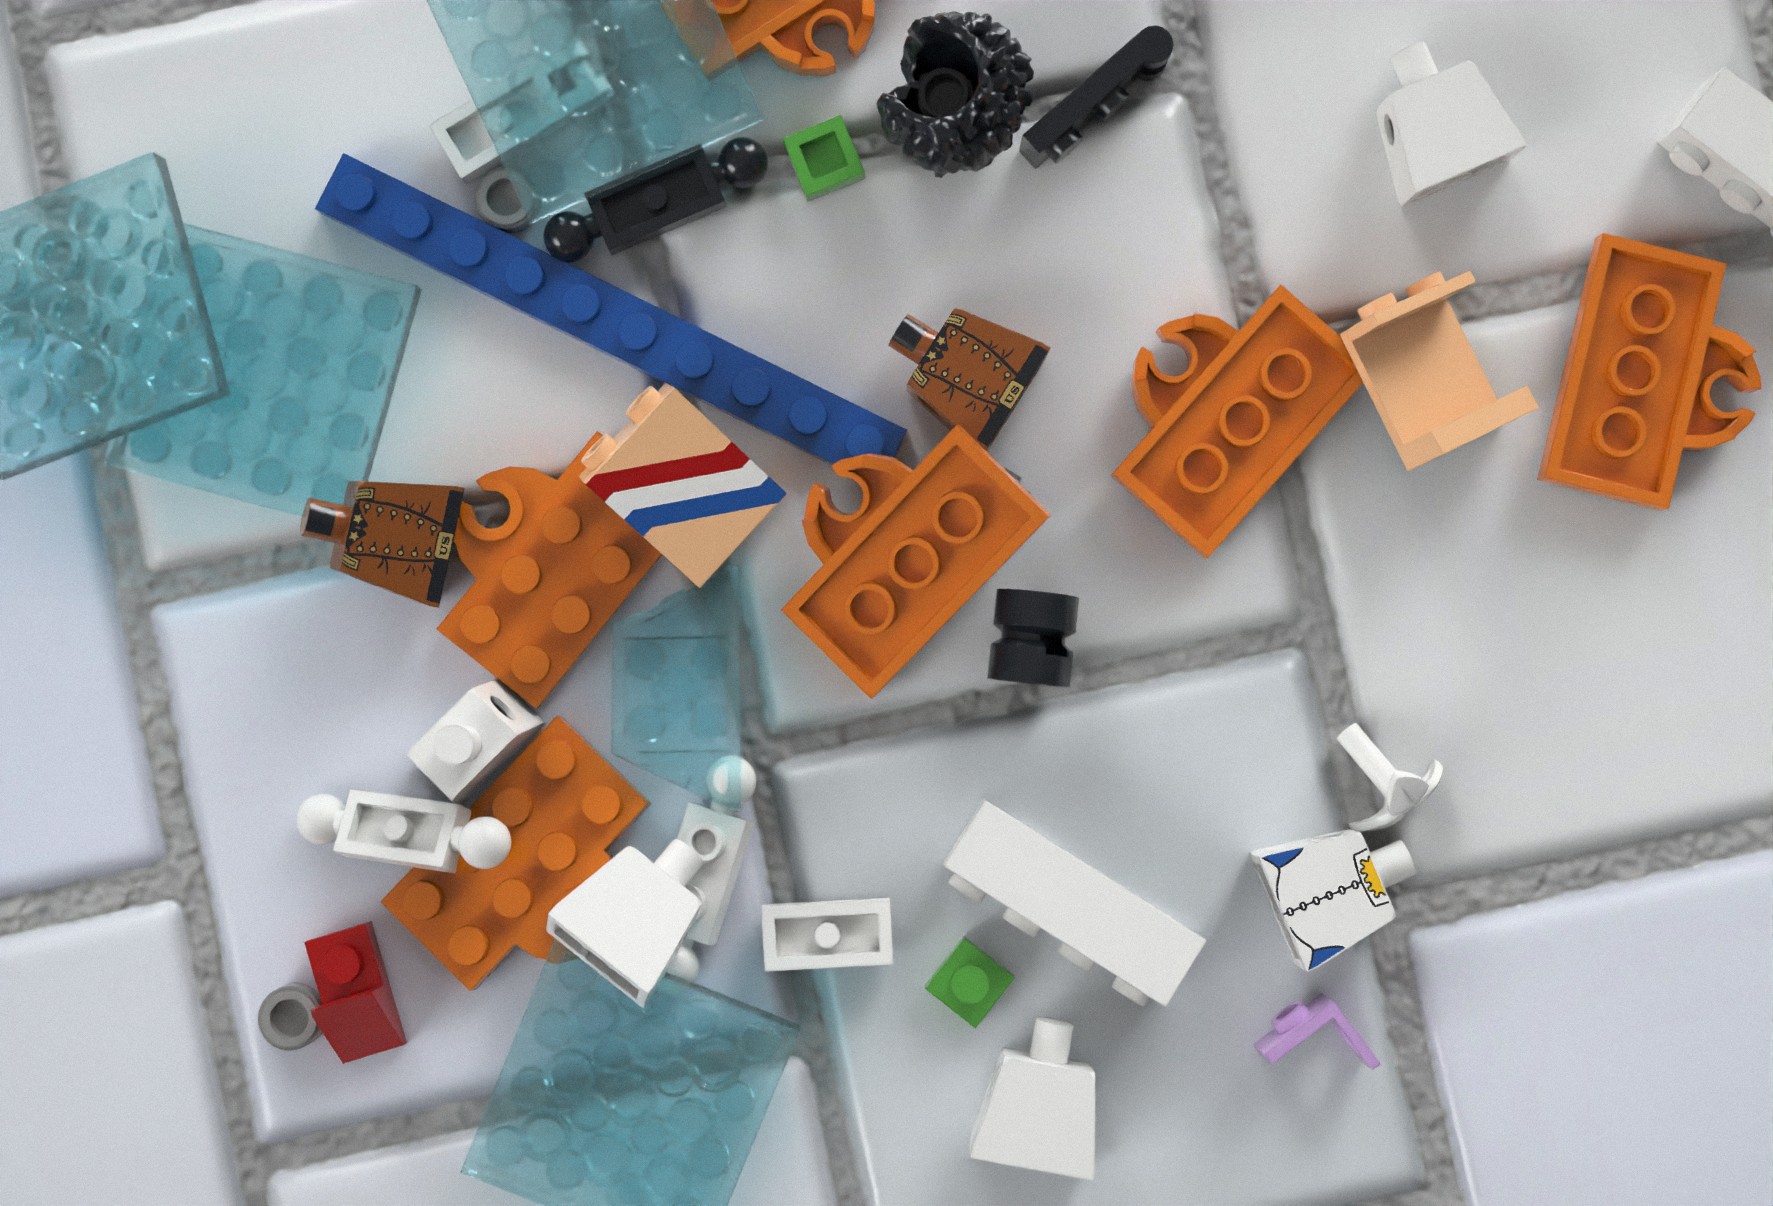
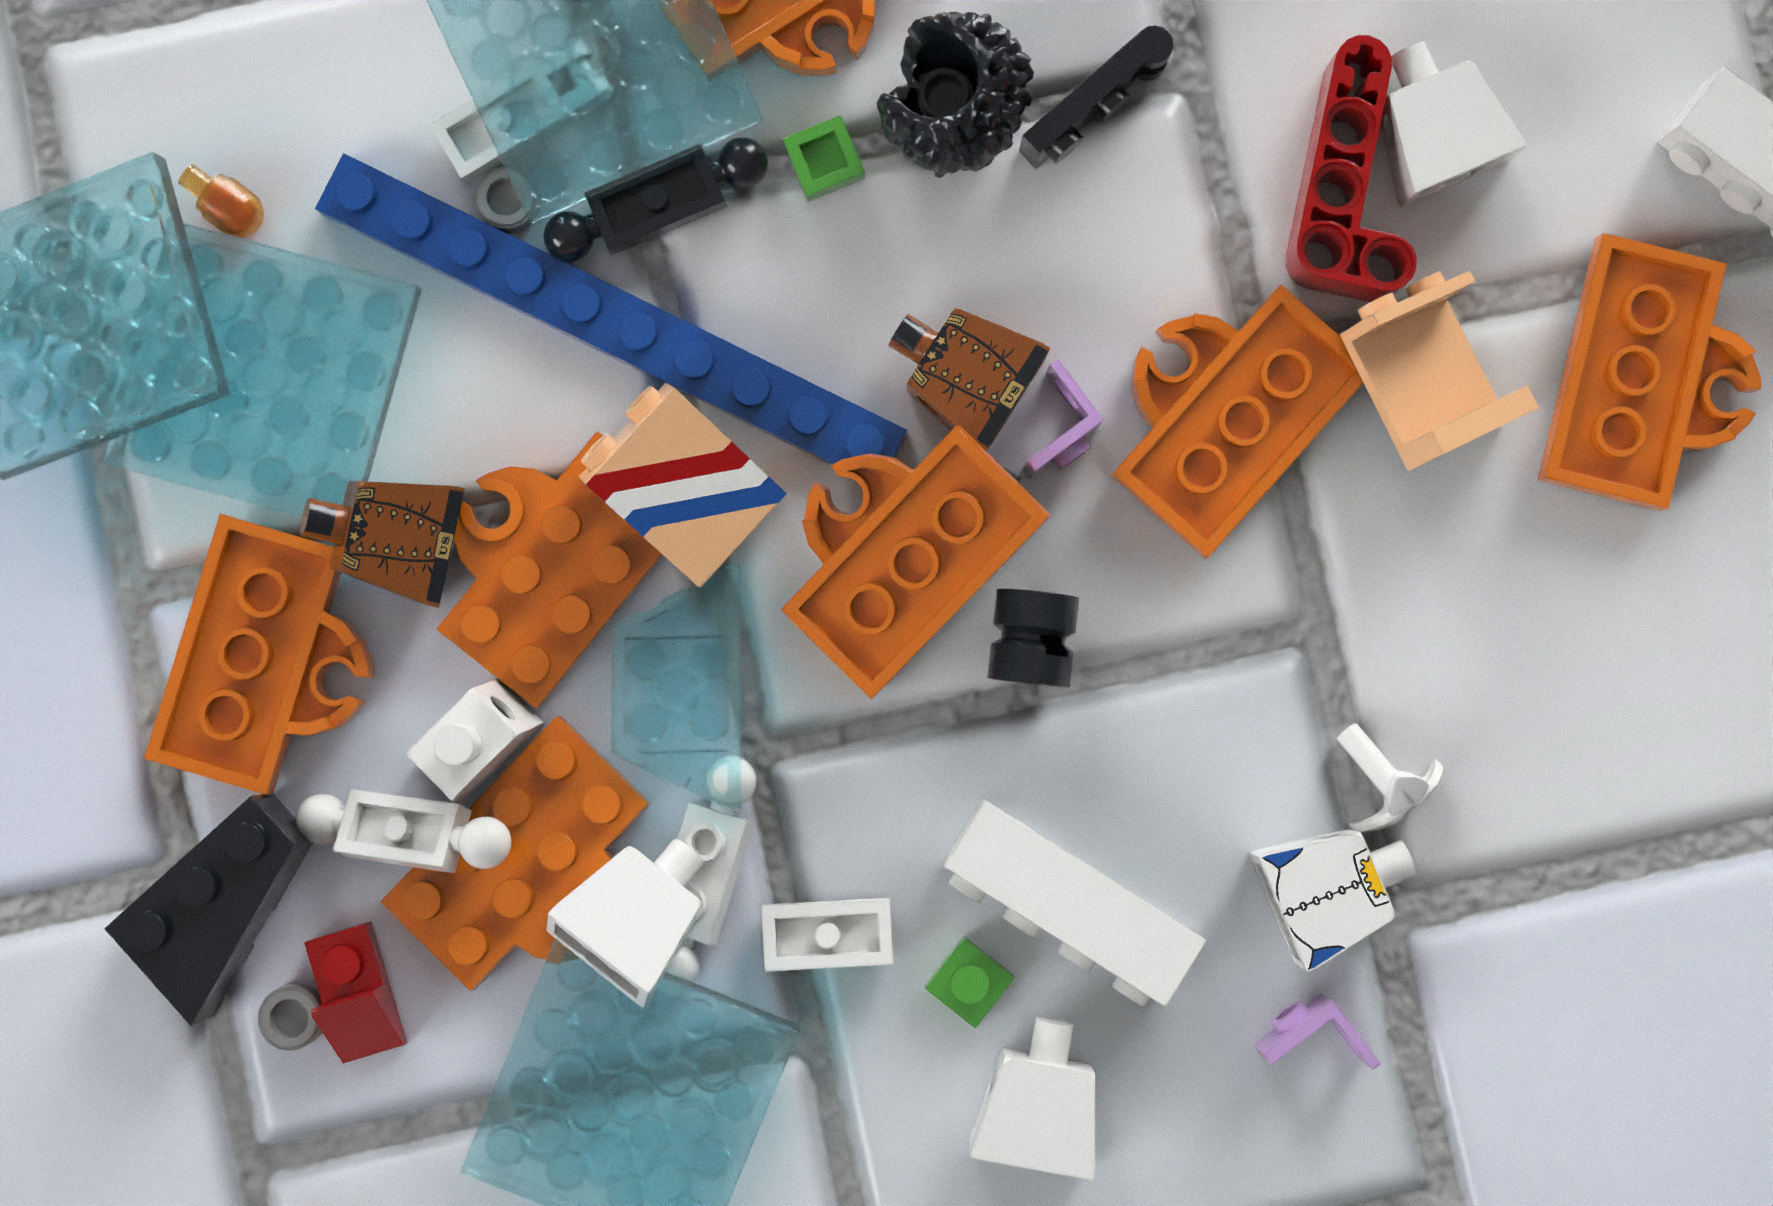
(210, 906): none -> black wedge
(224, 202): none -> clear orange cylinder
(256, 658): none -> orange plate
(1072, 443): none -> lavender bracket
(1350, 169): none -> red beam

